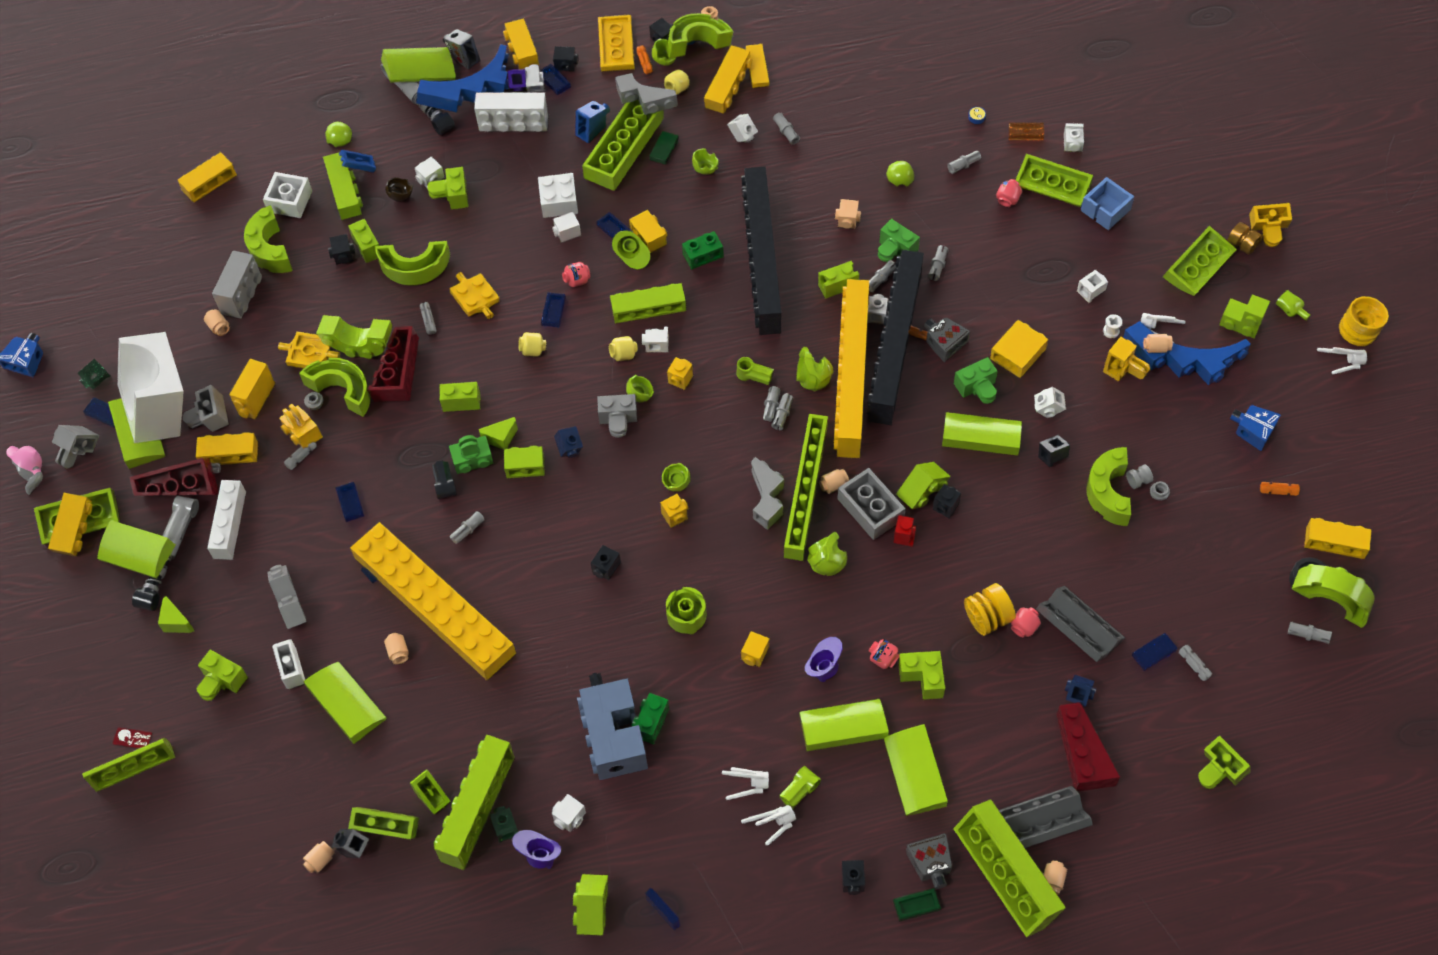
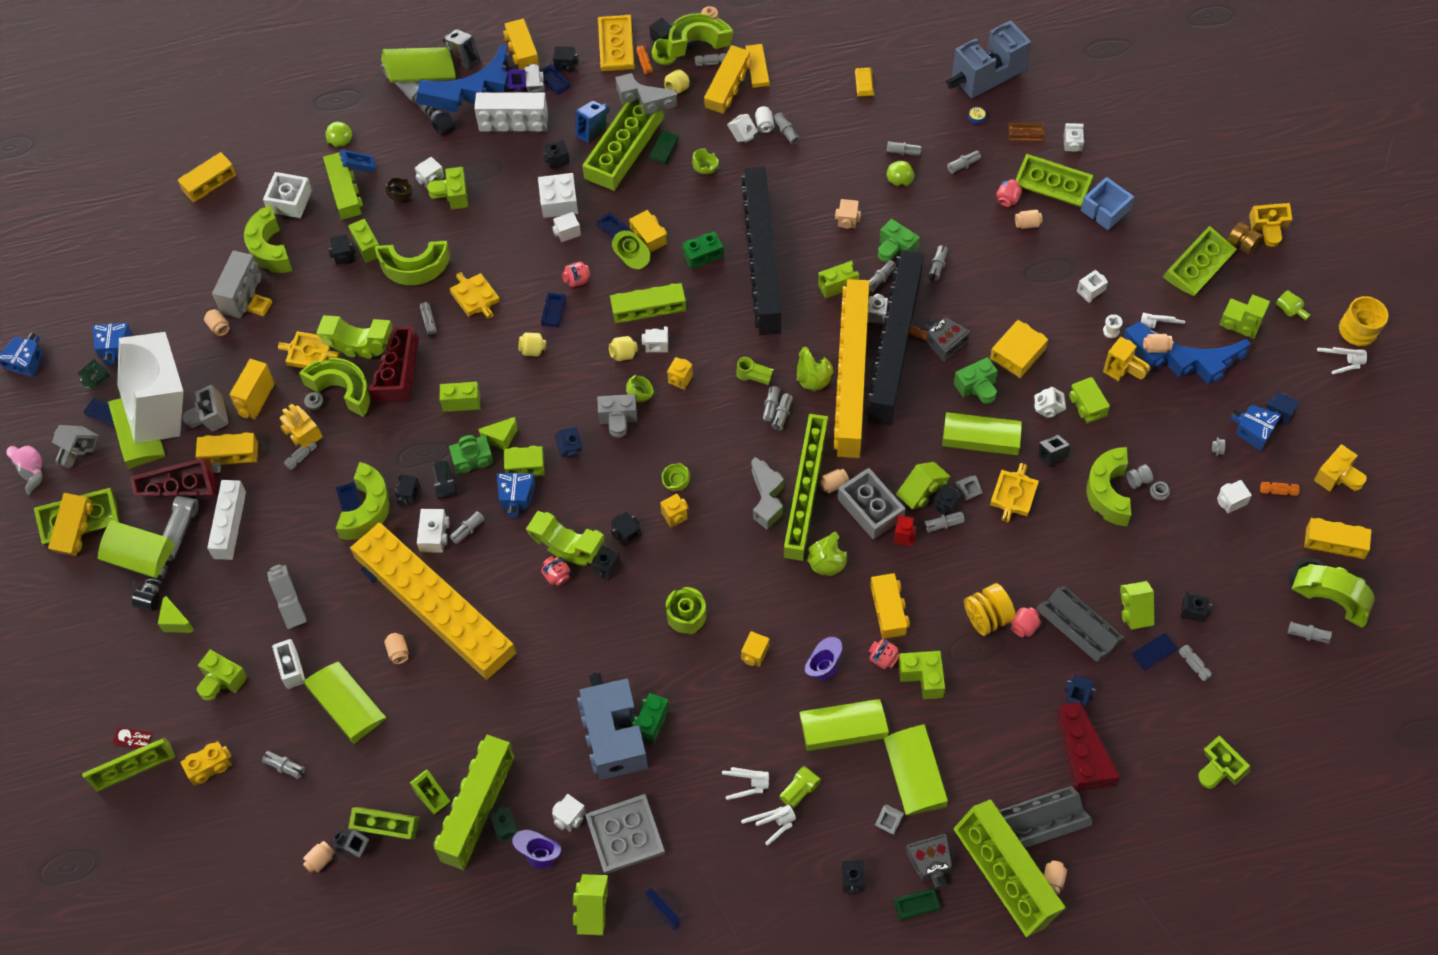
(107, 340): none -> blue torso
(206, 763): none -> yellow brick
(259, 305): none -> yellow tile
(283, 764): none -> light grey pin
(374, 509): none -> lime brick
(407, 489): none -> black brick
(432, 530): none -> white brick
(515, 492): none -> blue torso
(556, 154): none -> black brick
(556, 570): none -> coral head
(565, 542): none -> lime brick
(625, 834): none -> light grey plate
(626, 528): none -> black brick
(709, 59): none -> light grey axle
(764, 119): none -> white brick
(864, 82): none -> yellow tile
(889, 606): none -> yellow brick
(889, 819): none -> light grey slope
(903, 148): none -> light grey axle
(944, 521): none -> light grey axle
(969, 487): none -> light grey slope
(1004, 59): none -> sand blue piece
(1014, 492): none -> yellow plate
(1028, 219): none -> light nougat brick
(1089, 400): none -> lime brick
(1138, 604): none -> lime brick
(1195, 607): none -> black brick
(1218, 446): none -> light grey plate
(1233, 496): none -> white brick
(1282, 405): none -> dark blue brick
(1339, 470): none -> yellow brick

